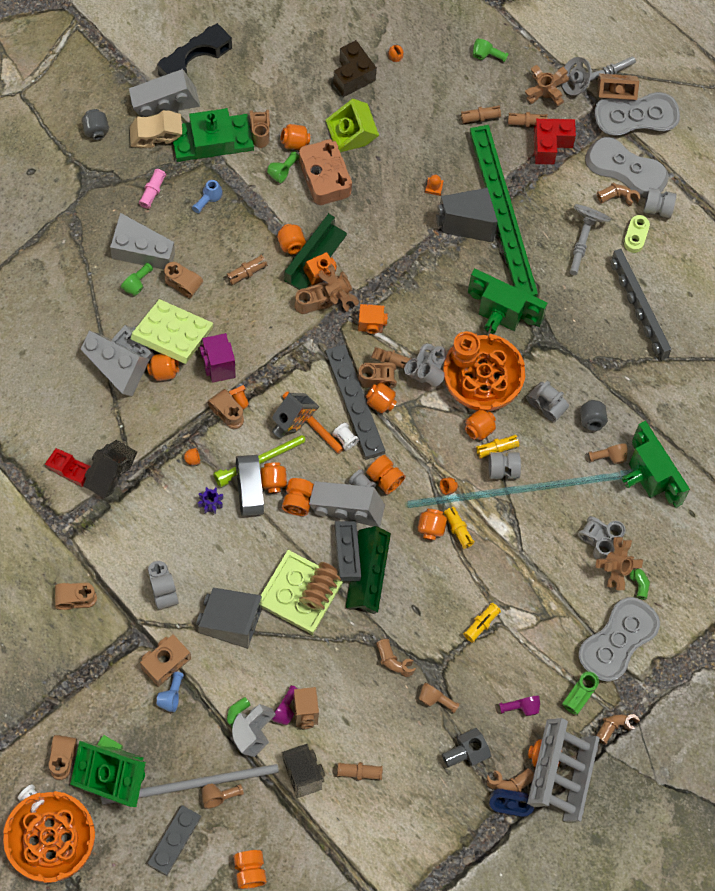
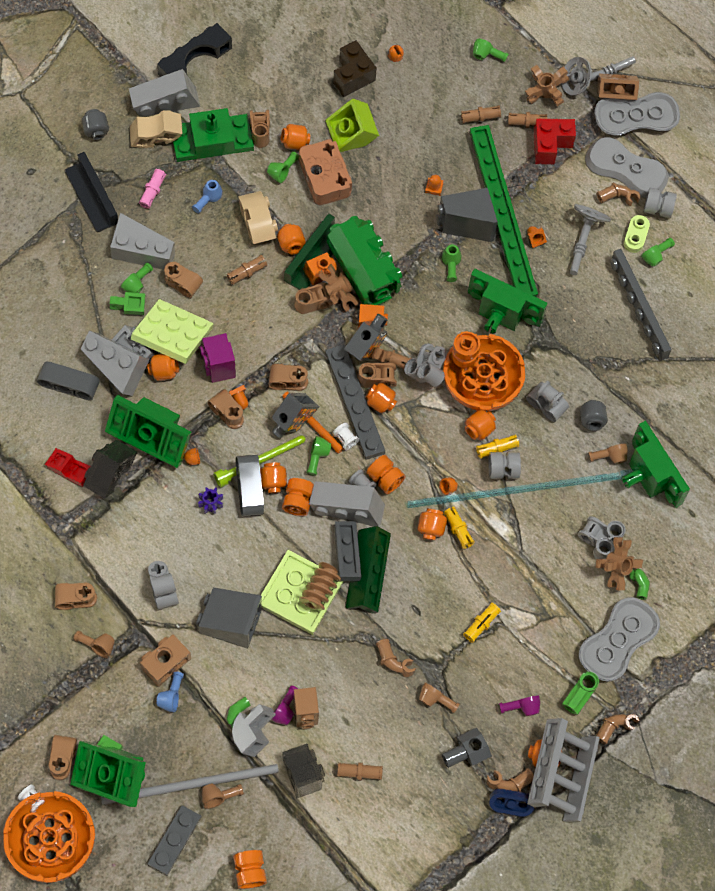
(68, 380): none -> dark grey beam
(92, 194): none -> black panel
(101, 646): none -> medium nougat bar
(132, 303): none -> bright green plate
(149, 429): none -> green brick
(257, 217): none -> tan brick
(286, 377): none -> medium nougat piece
(320, 448): none -> bright green bar
(363, 261): none -> green brick
(367, 338): none -> dark grey torso
(451, 261): none -> bright green bar
(536, 236): none -> orange piece
(653, 255): none -> bright green bar

